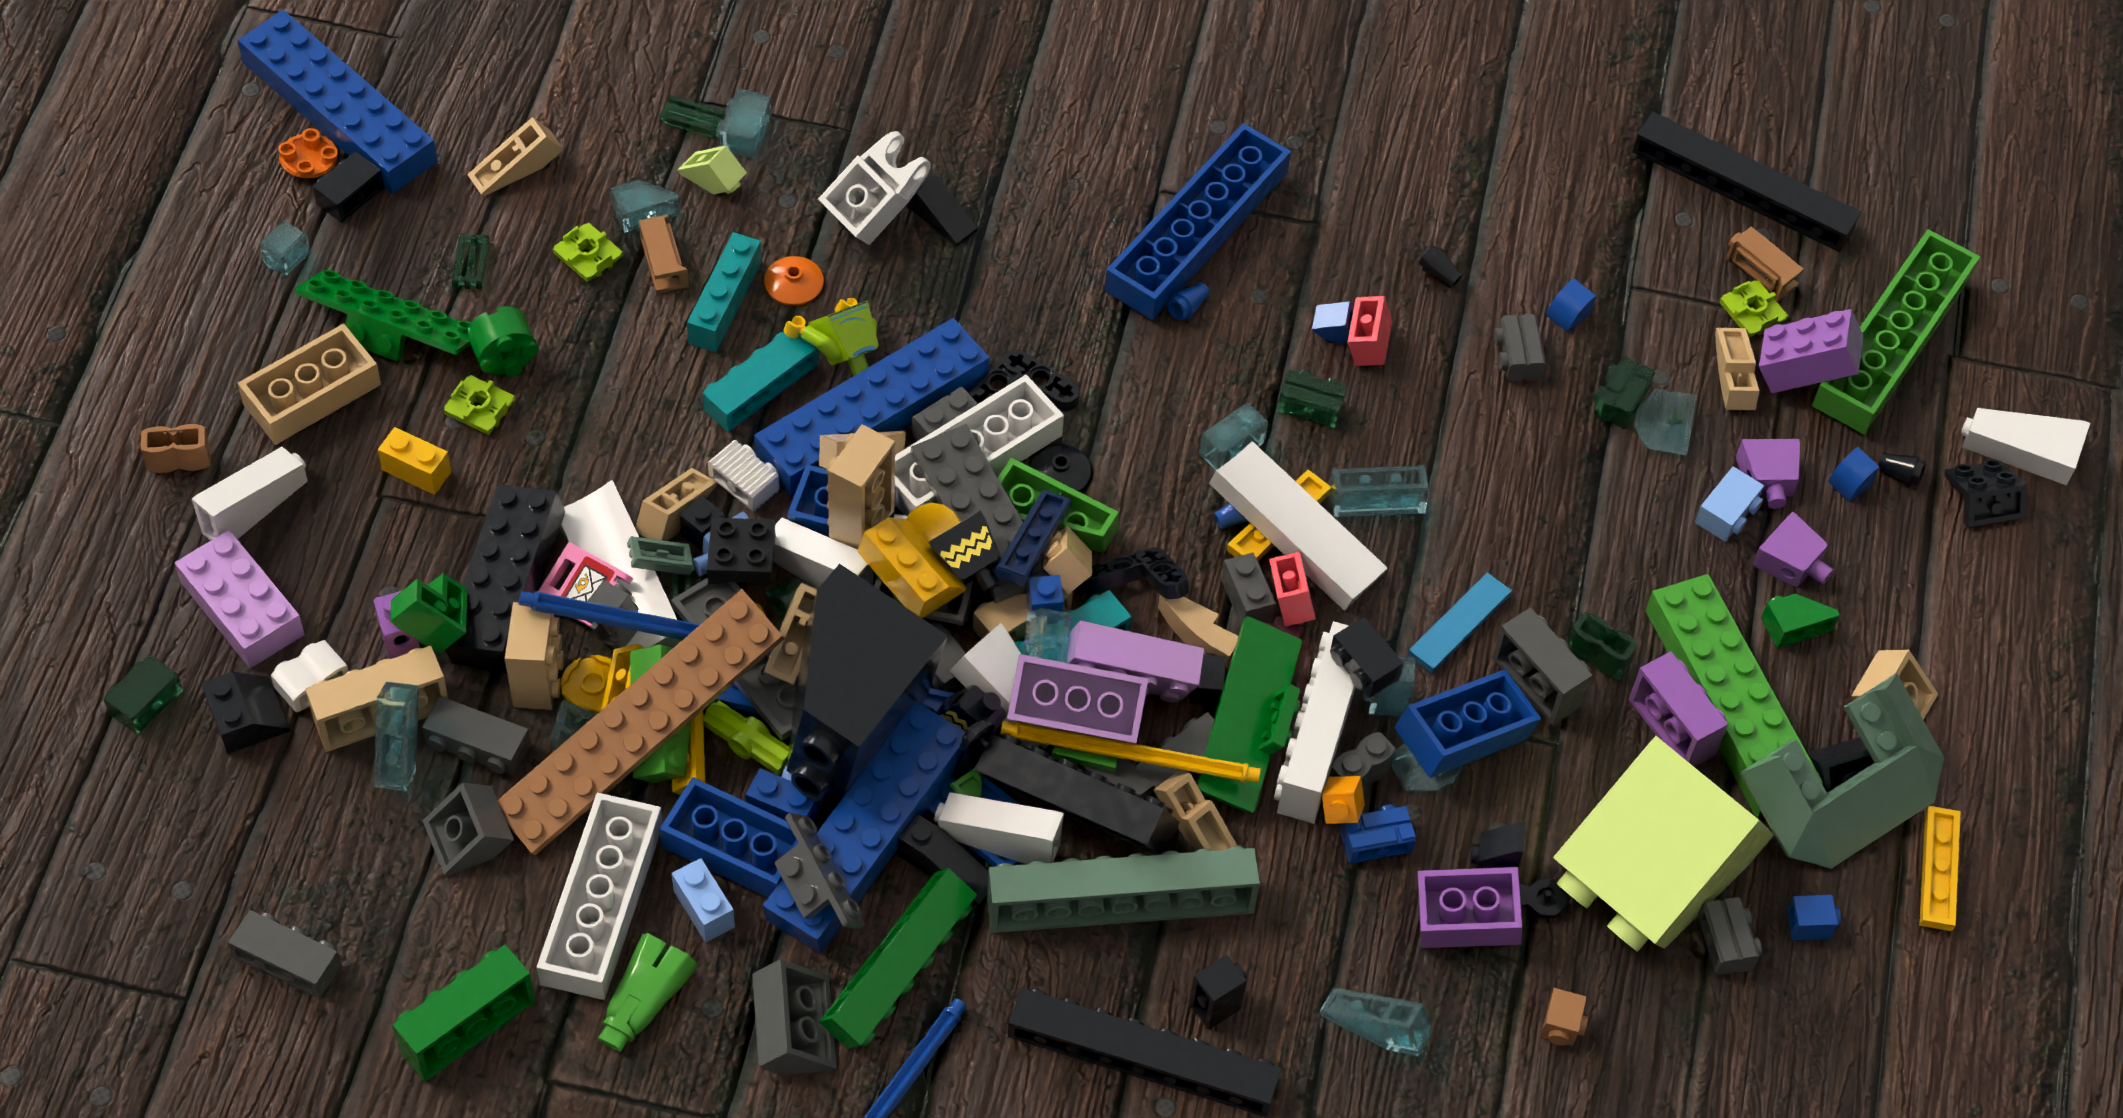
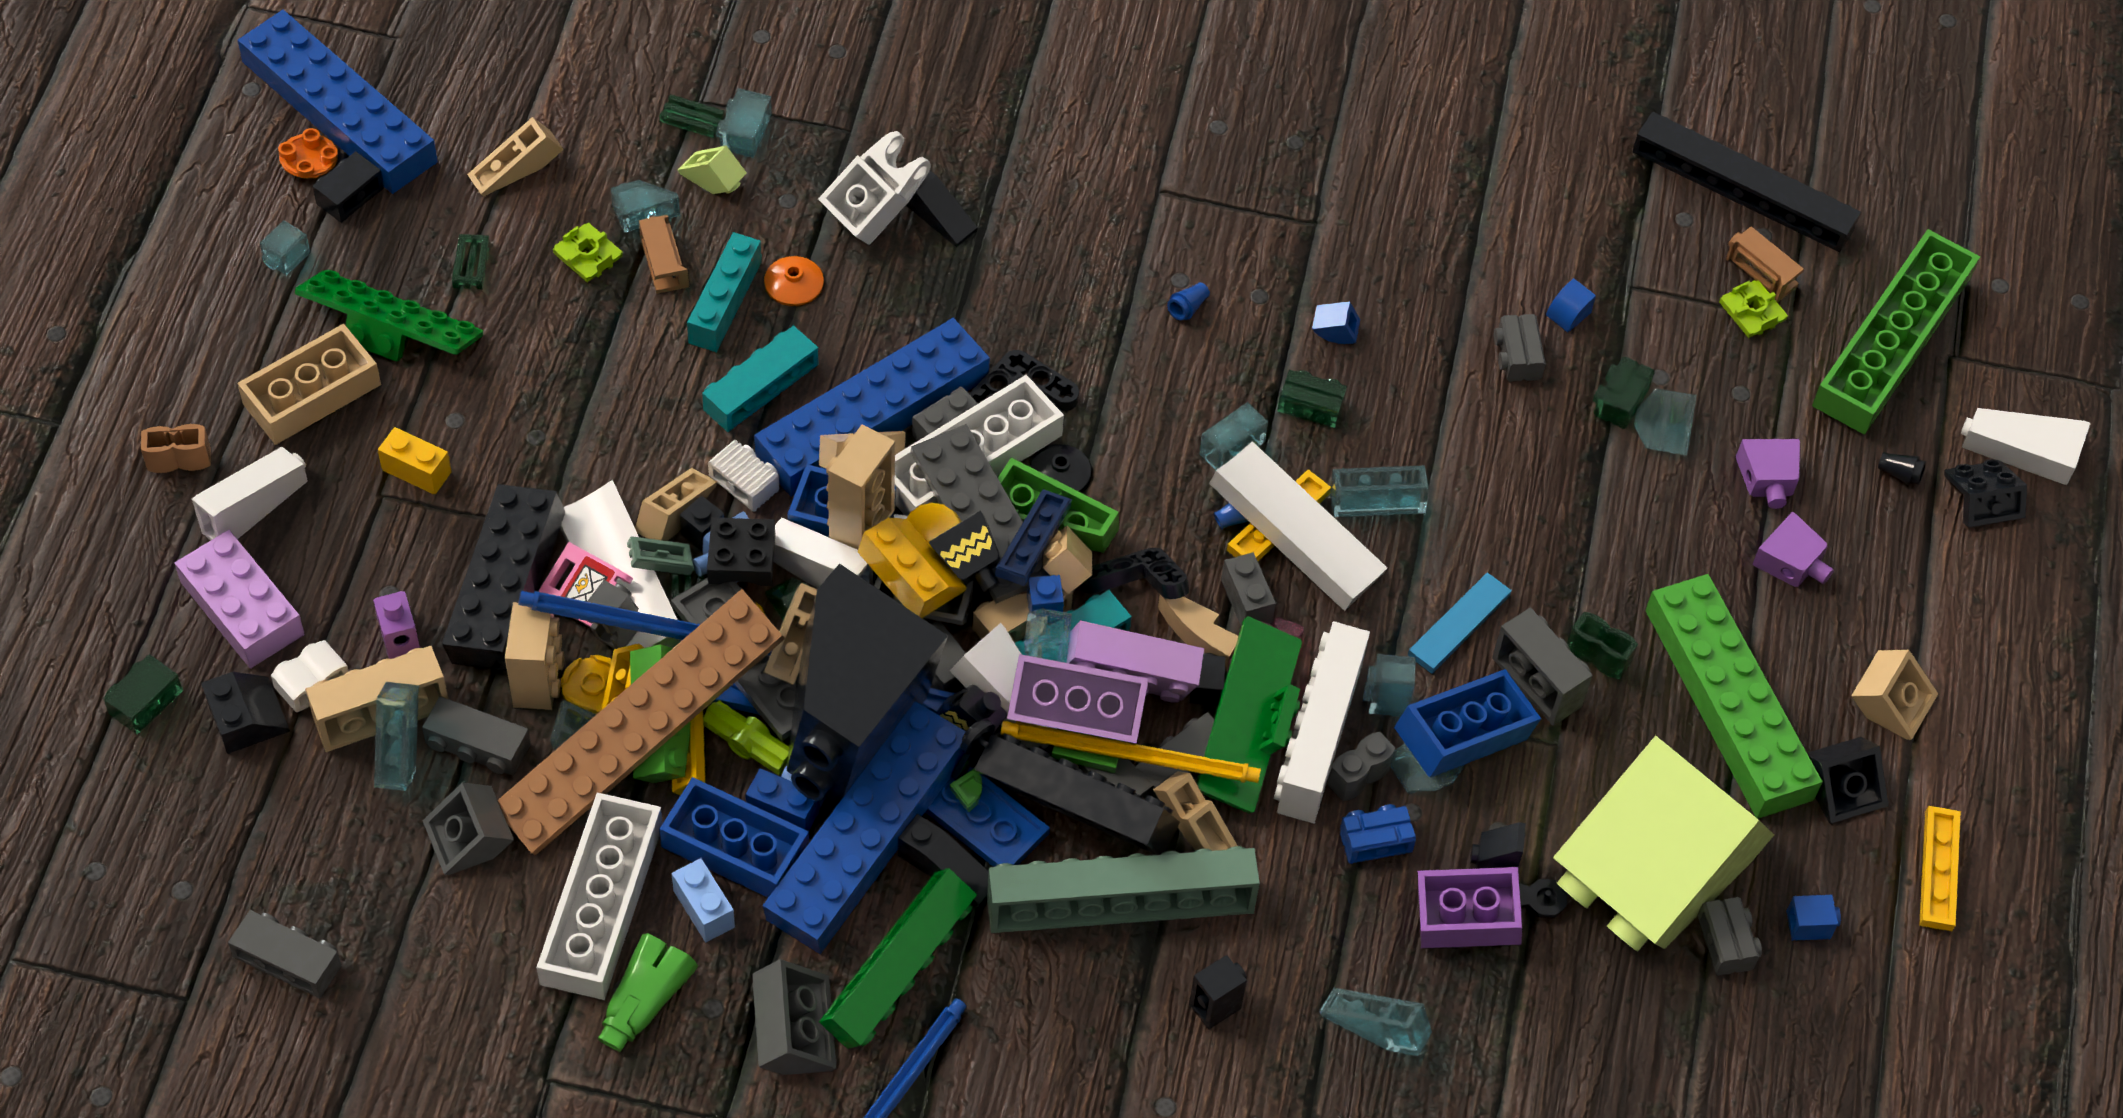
(432, 612): green brick -> none
(464, 1012): green brick -> none
(484, 417): lime piece -> none
(502, 341): green brick -> none
(813, 877): dark grey bracket -> none
(840, 335): lime torso -> none
(1002, 827): white slope -> none
(1144, 1051): black brick -> none
(1197, 221): blue brick -> none
(1292, 589): coral brick -> none
(1343, 799): light orange brick -> none
(1366, 657): black brick -> none
(1369, 331): coral brick -> none
(1440, 266): black cone -> none
(1564, 1017): medium nougat brick -> none
(1678, 709): medium lavender brick -> none
(1729, 504): light blue brick -> none
(1736, 369): tan slope -> none
(1797, 619): green slope -> none
(1811, 351): medium lavender brick -> none
(1839, 823): sand green slope -> none
(1854, 474): blue brick -> none

